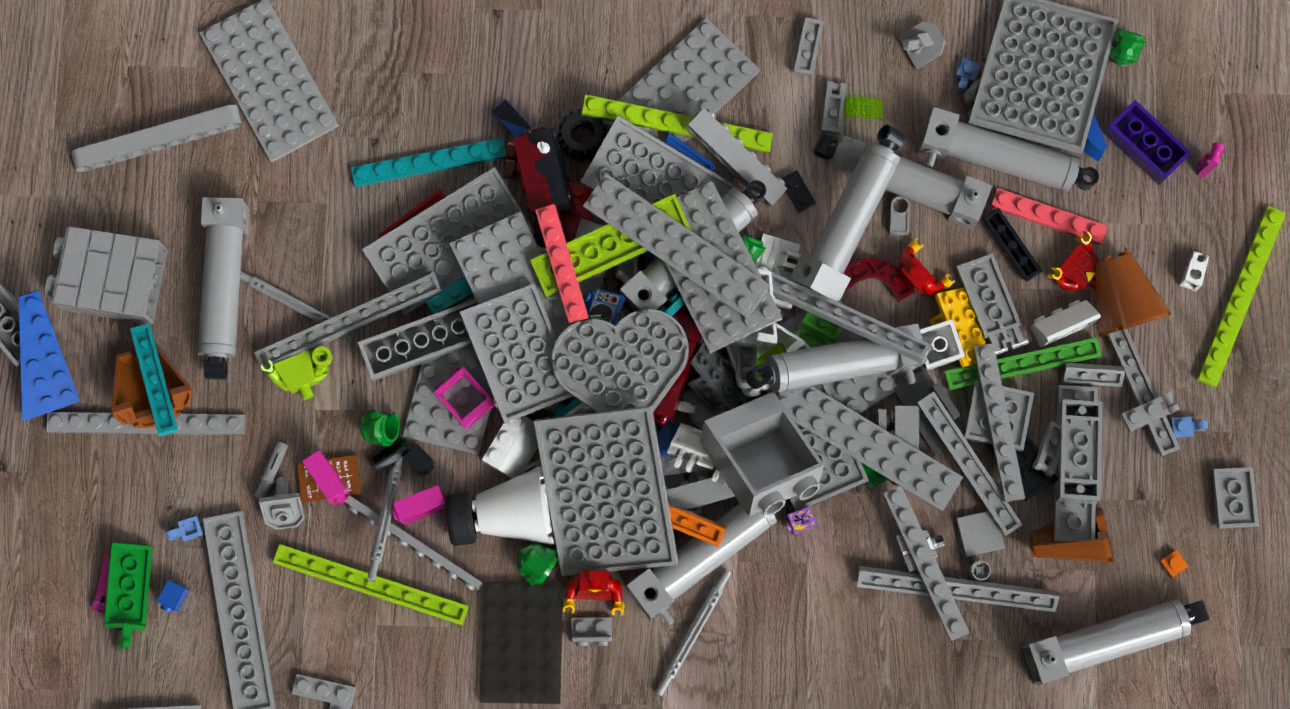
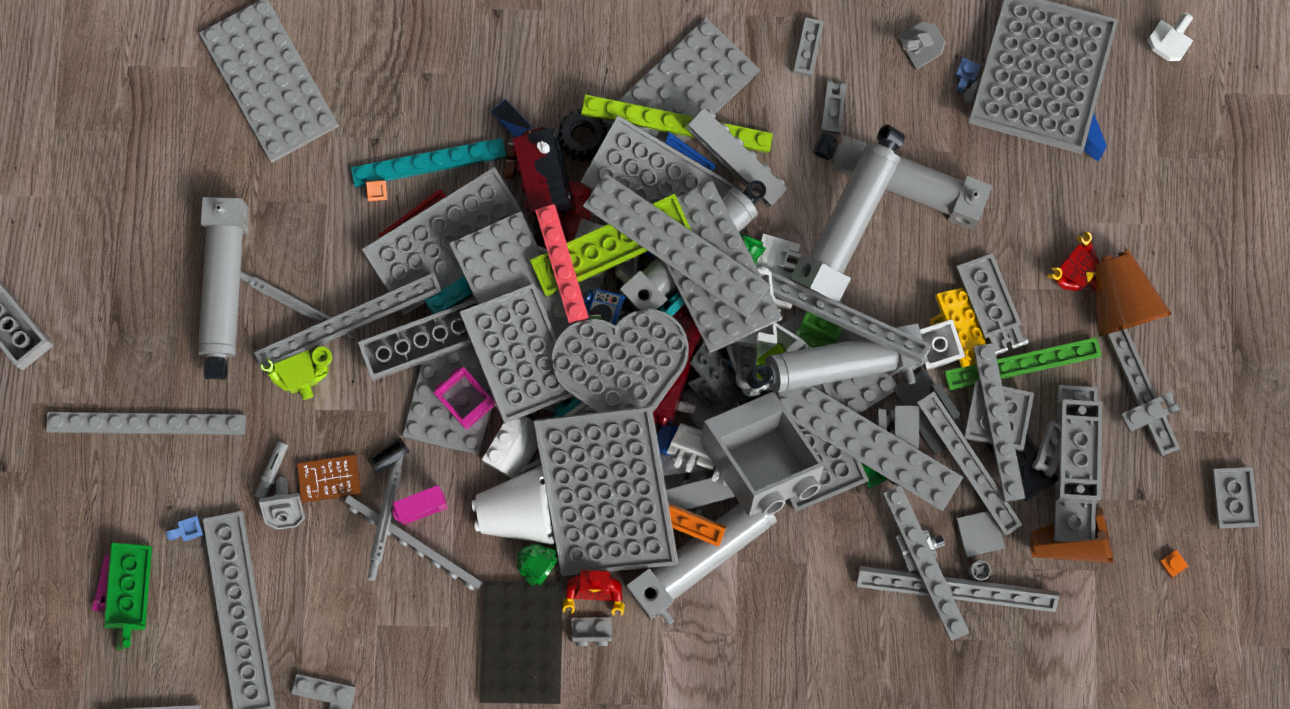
(44, 372): blue wing -> none
(107, 275): light grey brick -> none
(130, 396): dark orange cone -> none
(154, 380): teal plate -> none
(156, 138): light grey beam -> none
(172, 596): blue brick -> none
(326, 478): dark pink window -> none
(376, 190): none -> orange plate
(379, 429): green helmet -> none
(380, 588): lime plate -> none
(419, 460): black brick -> none
(460, 518): black tyre -> none
(692, 633): light grey axle -> none
(798, 192): black plate -> none
(800, 521): medium lavender brick -> none
(863, 108): clear neon green plate -> none
(881, 270): dark red plate -> none
(899, 221): light grey piece -> none
(918, 273): red torso -> none
(1001, 153): light grey piece -> none
(1012, 244): black brick -> none
(1047, 216): coral plate -> none
(1064, 322): white slope -> none
(1093, 374): light grey plate -> none
(1111, 639): light grey piece -> none
(1128, 49): green helmet -> none
(1147, 142): dark purple brick -> none
(1170, 40): none -> white piece
(1184, 427): medium blue plate -> none
(1194, 271): white leg -> none
(1210, 160): dark pink plate -> none
(1241, 296): lime plate -> none

